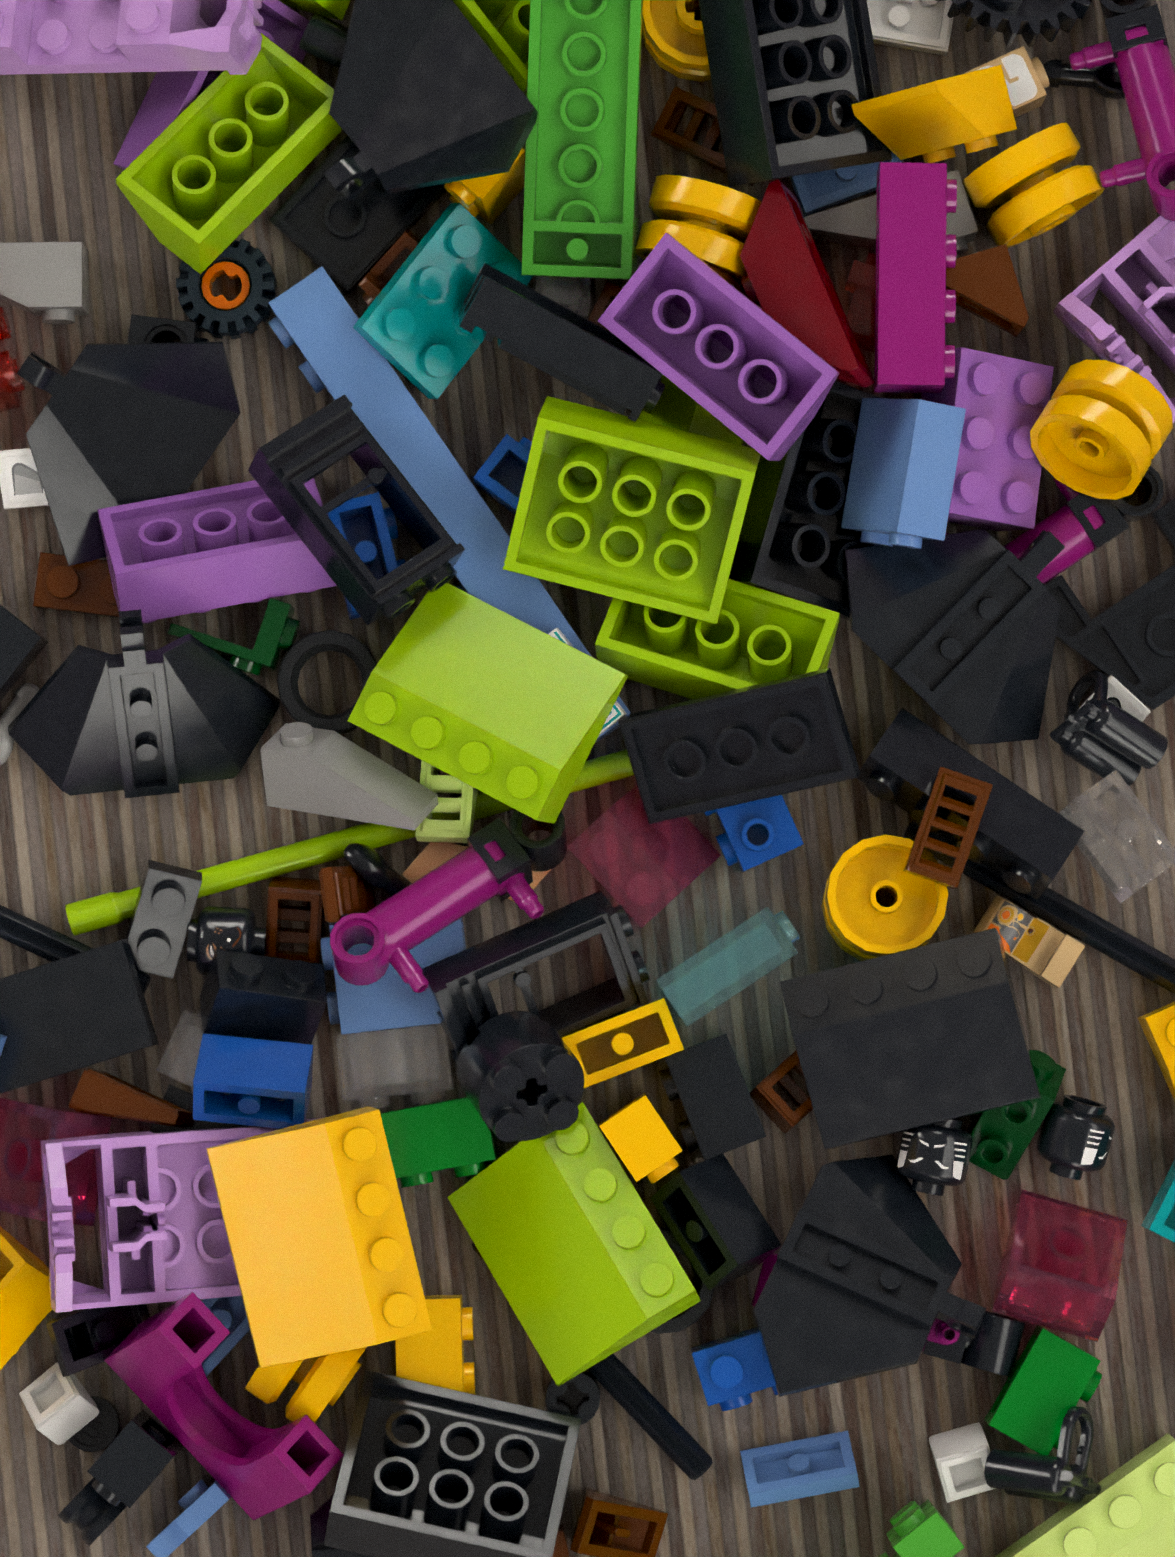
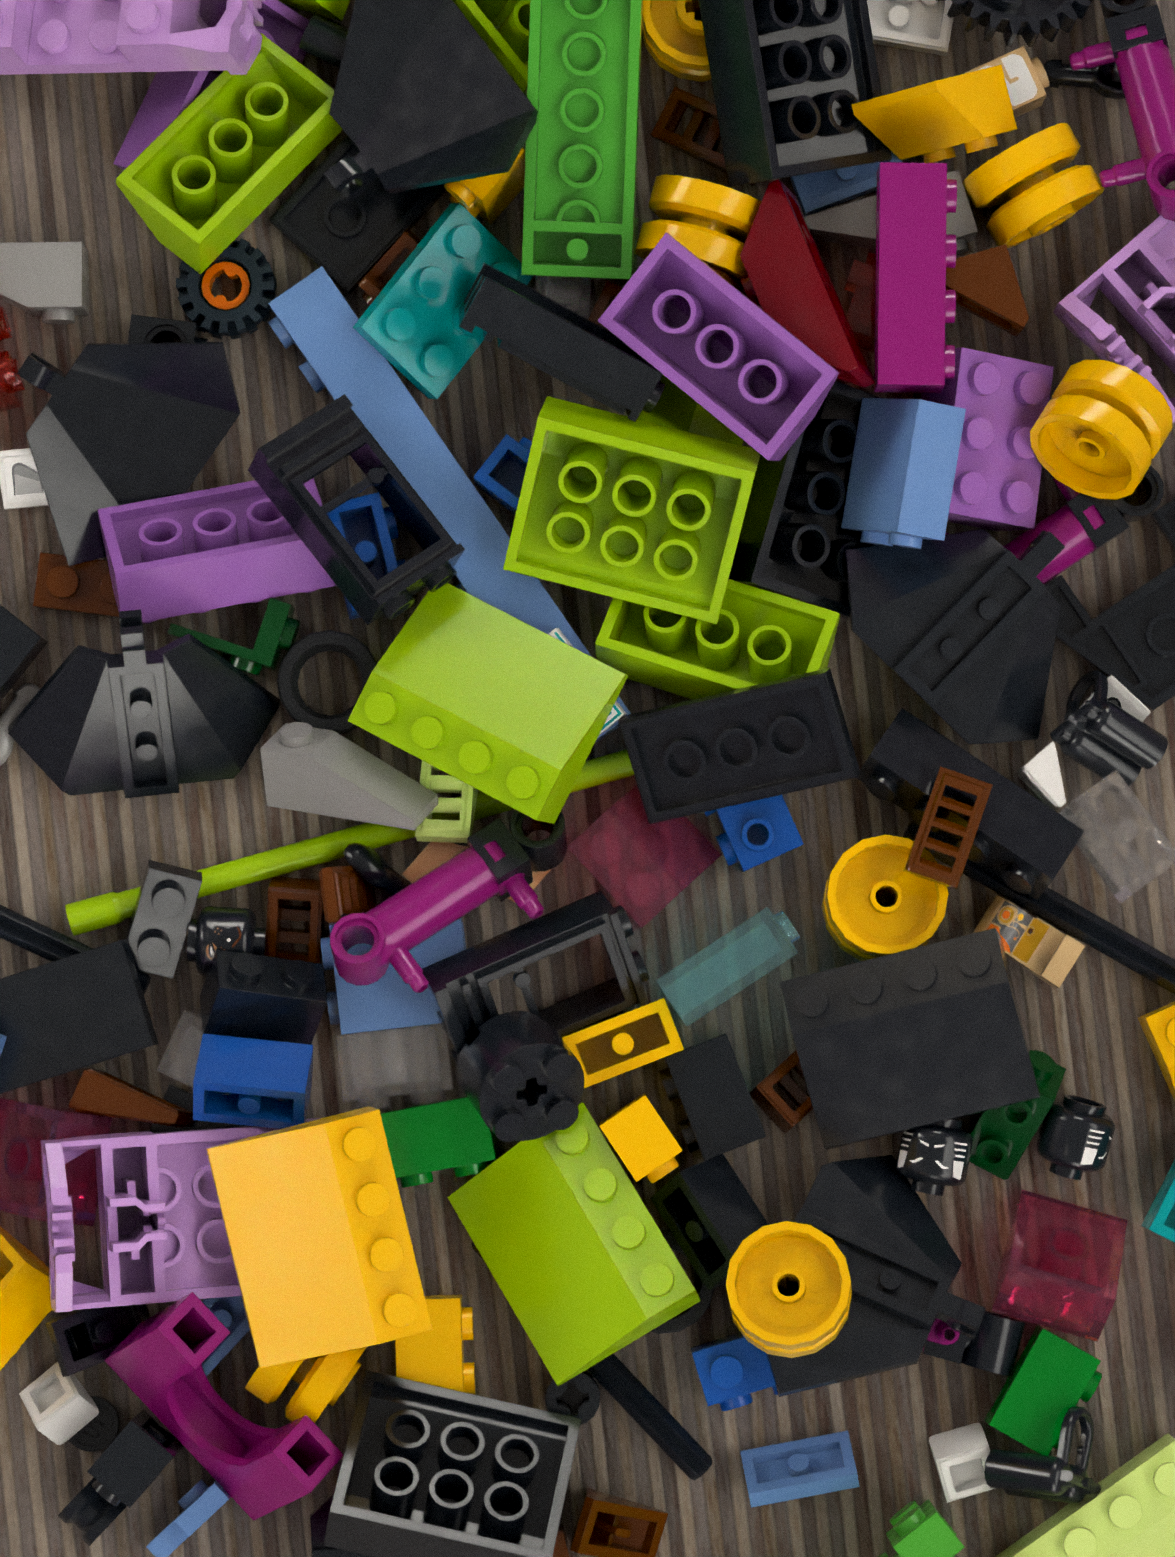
(797, 1322): none -> yellow wheel
(1044, 777): none -> white slope

